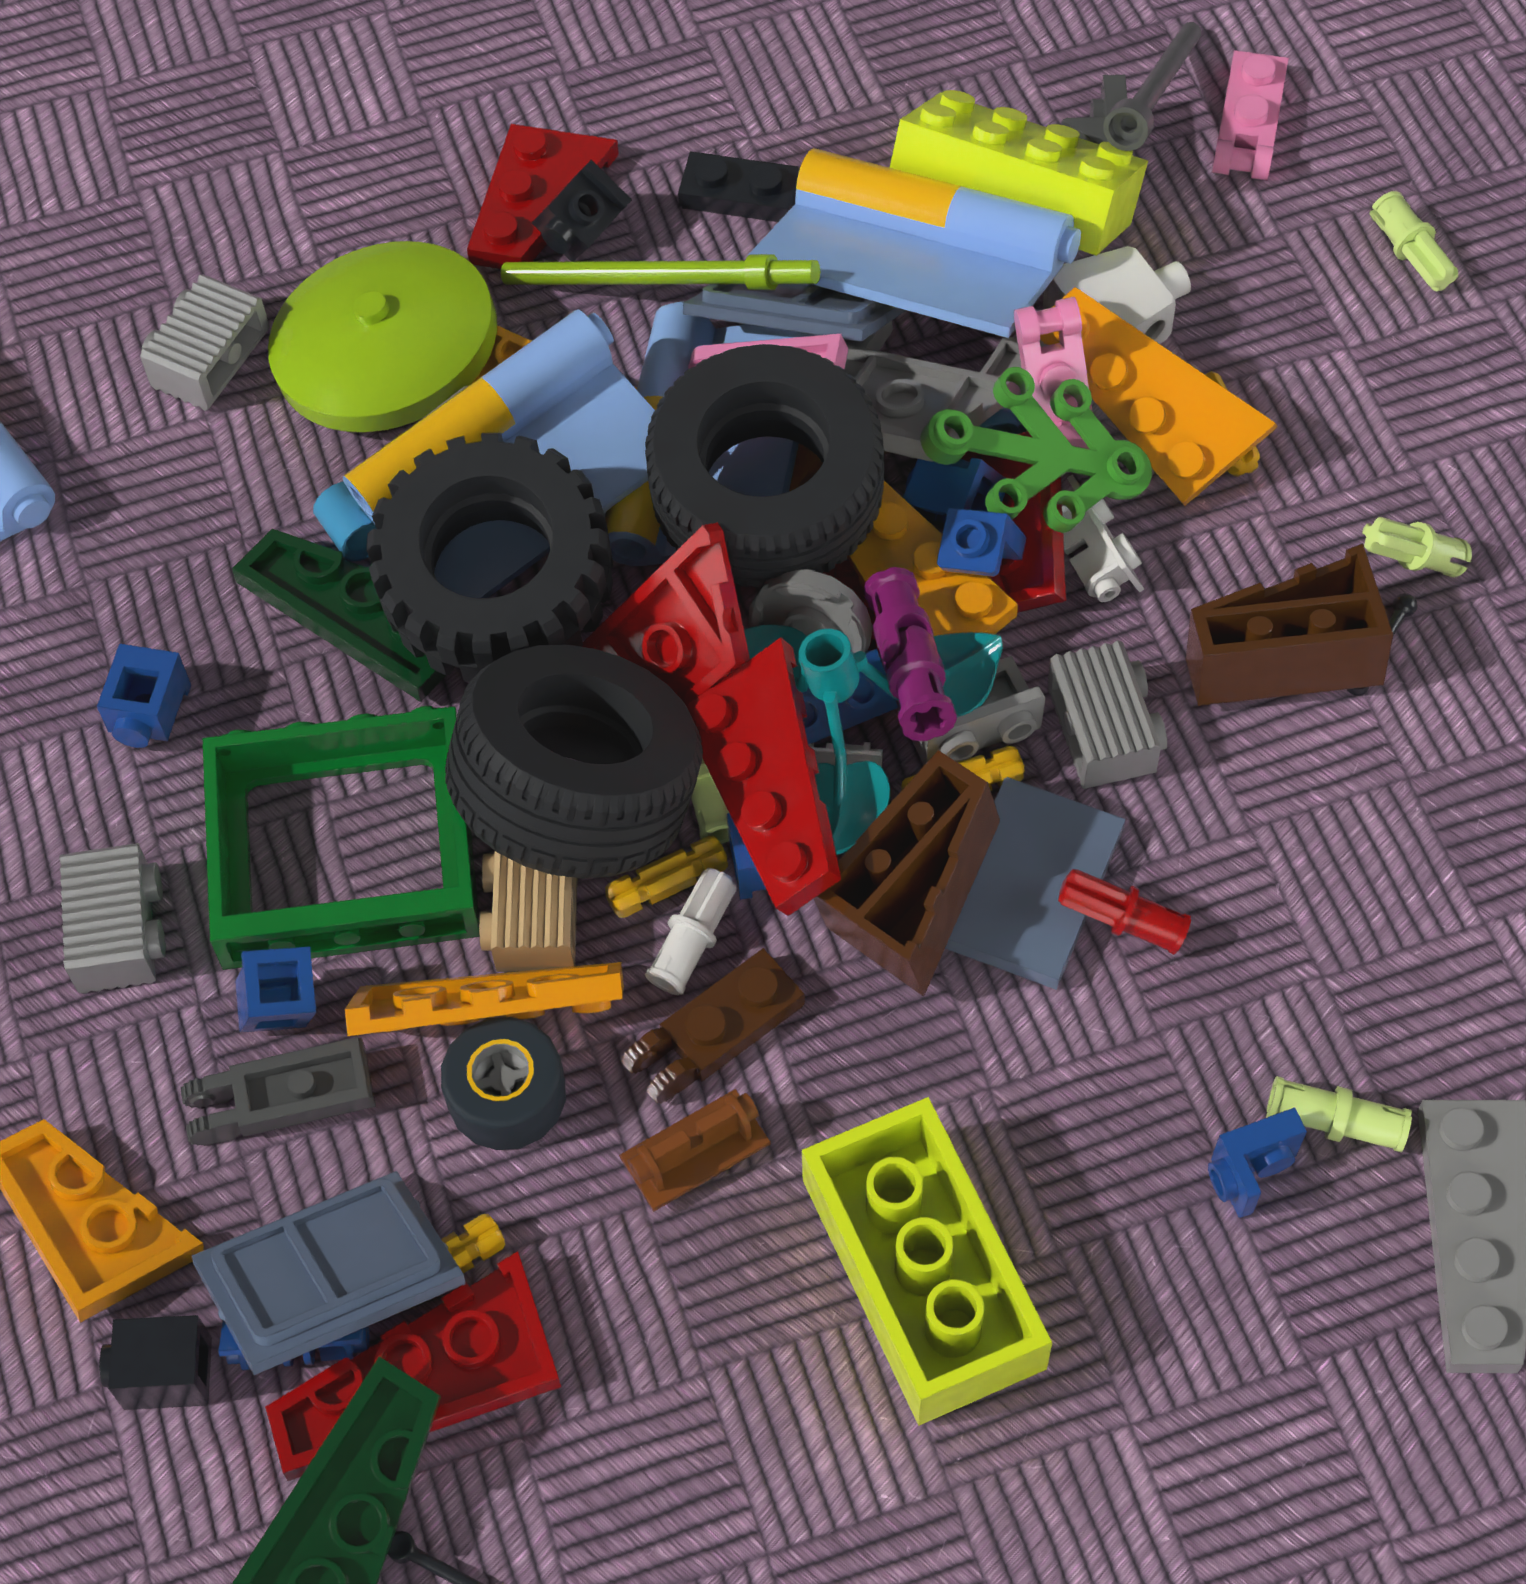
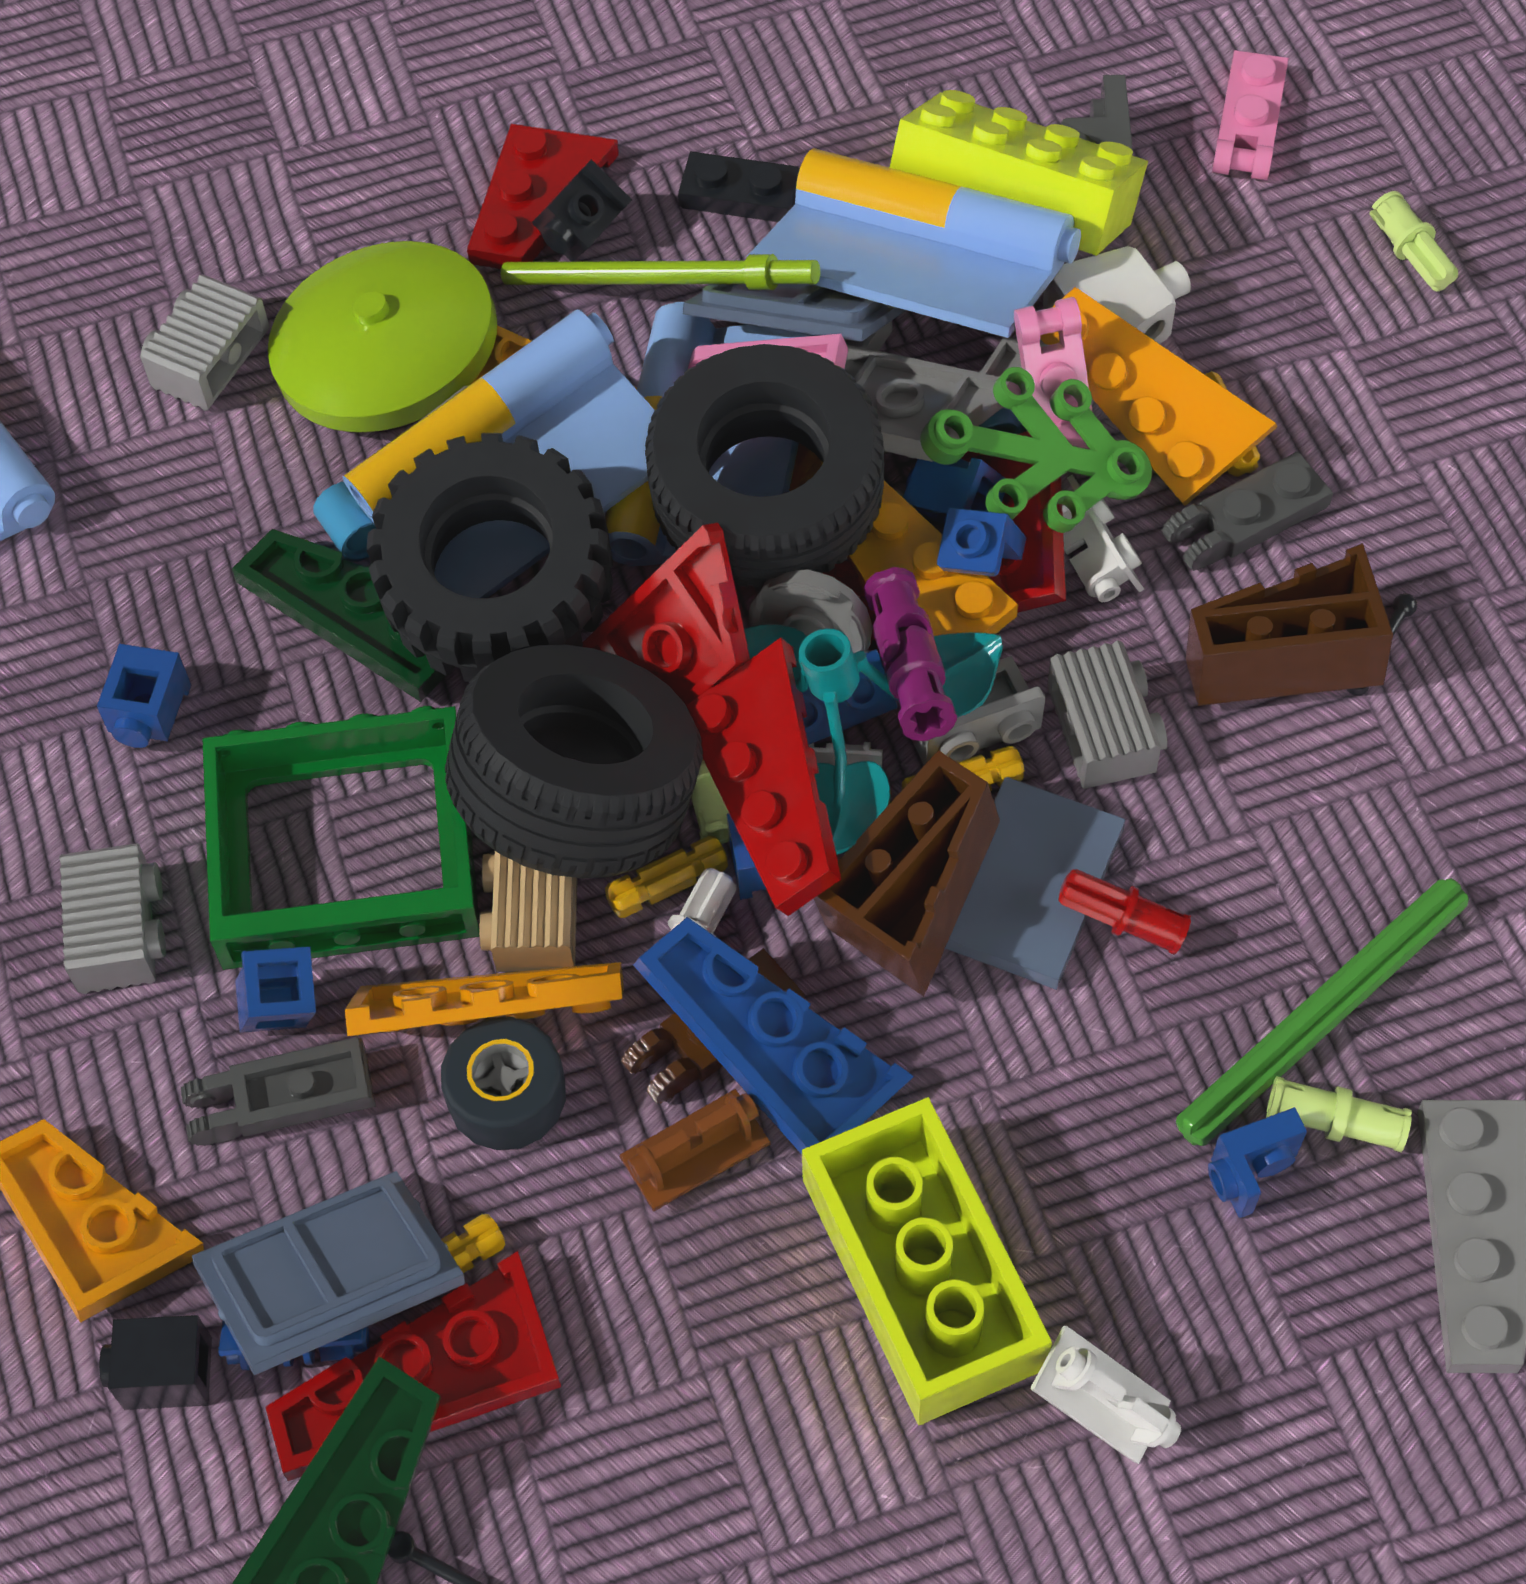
(775, 1047): none -> blue wing
(1105, 1397): none -> white hinge
(1132, 118): dark grey piece -> none
(1249, 511): none -> dark grey hinge
(1321, 1012): none -> bright green axle
(1416, 546): yellowish green axle -> none

